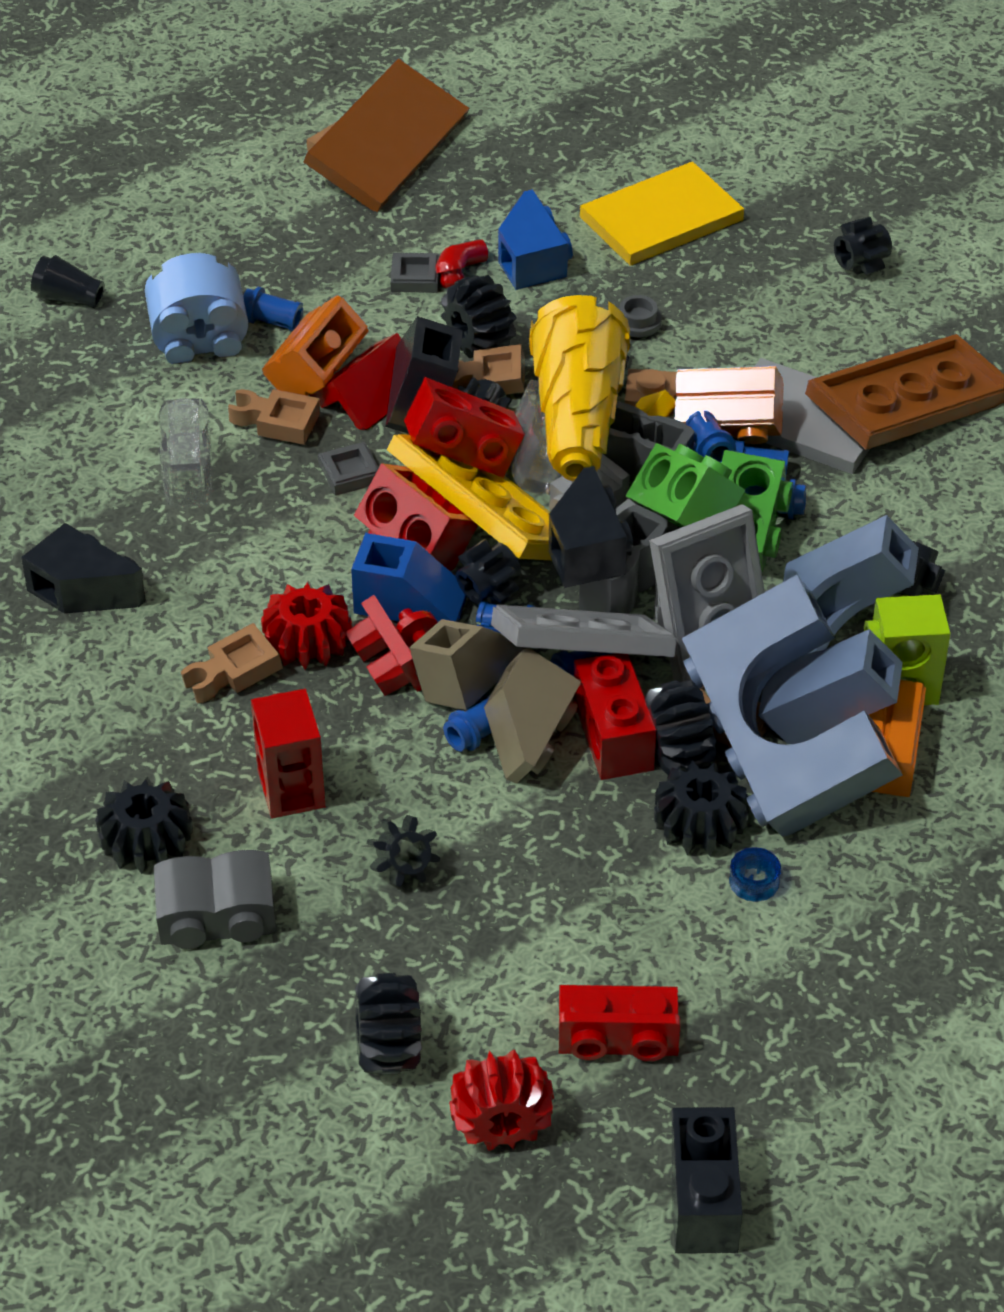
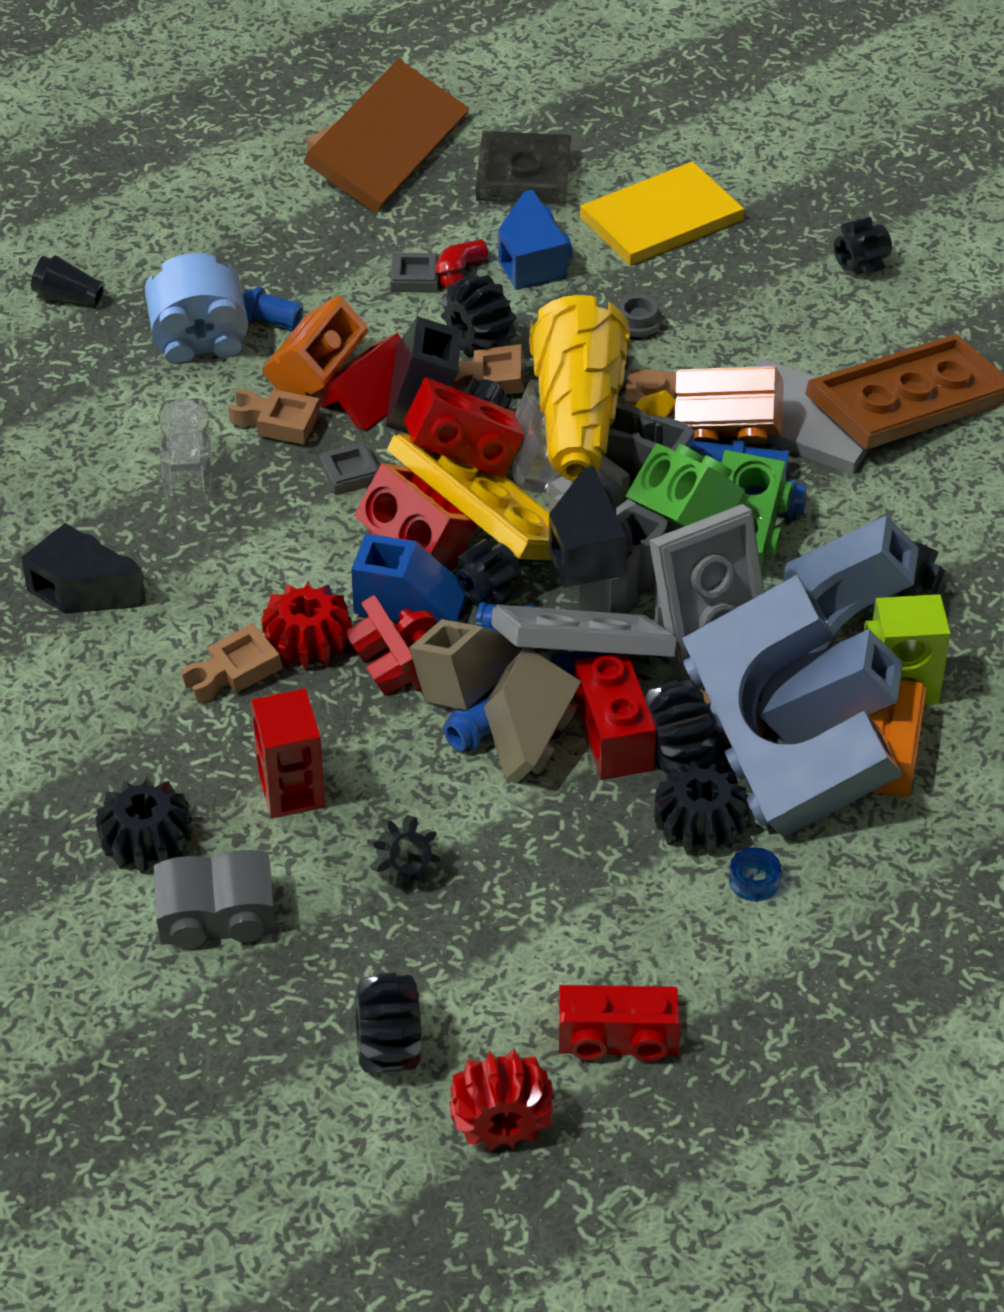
(521, 163): none -> clear smoke plate
(705, 1180): black slope -> none
(709, 436): blue pin -> none

